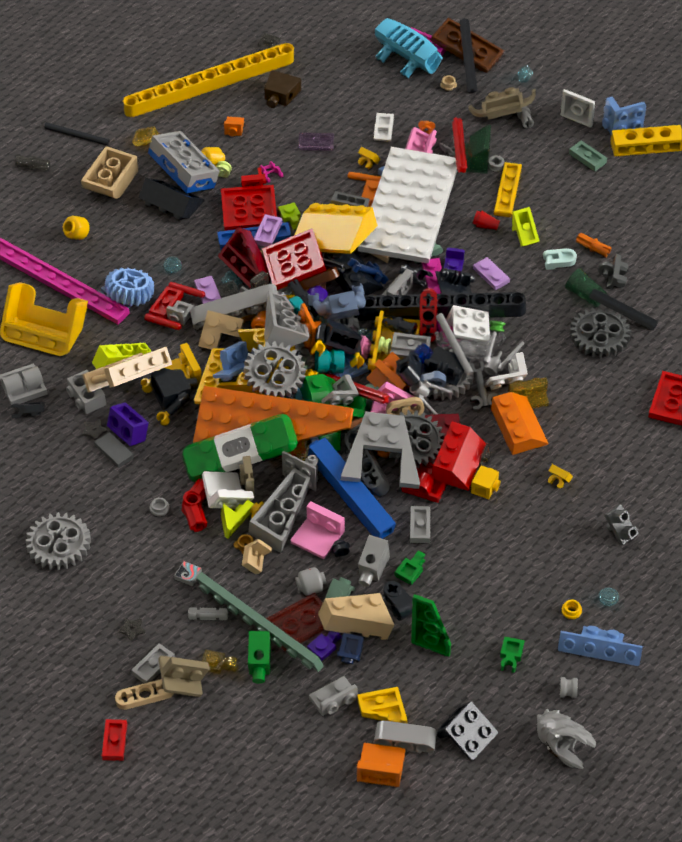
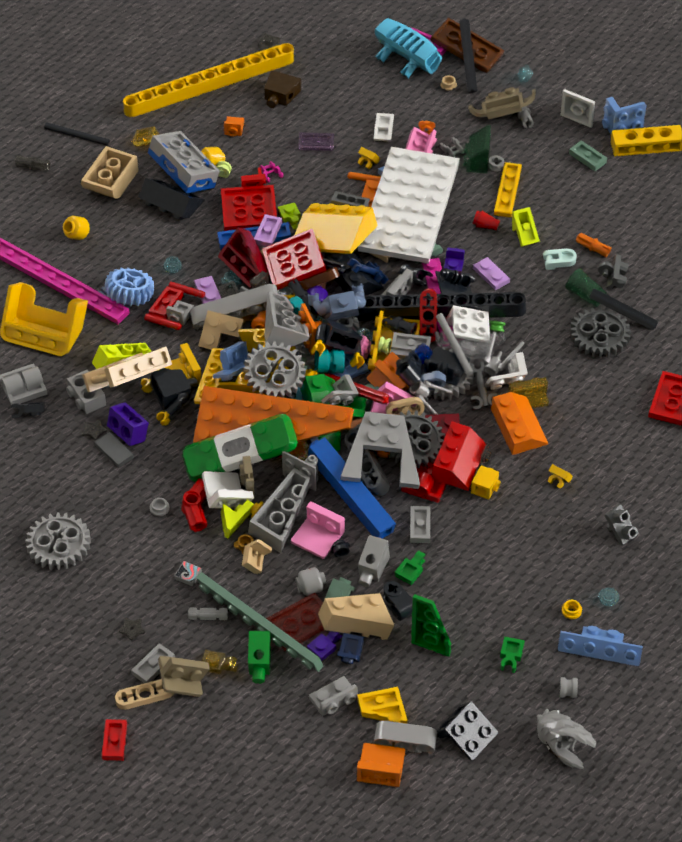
(459, 144): red axle -> none

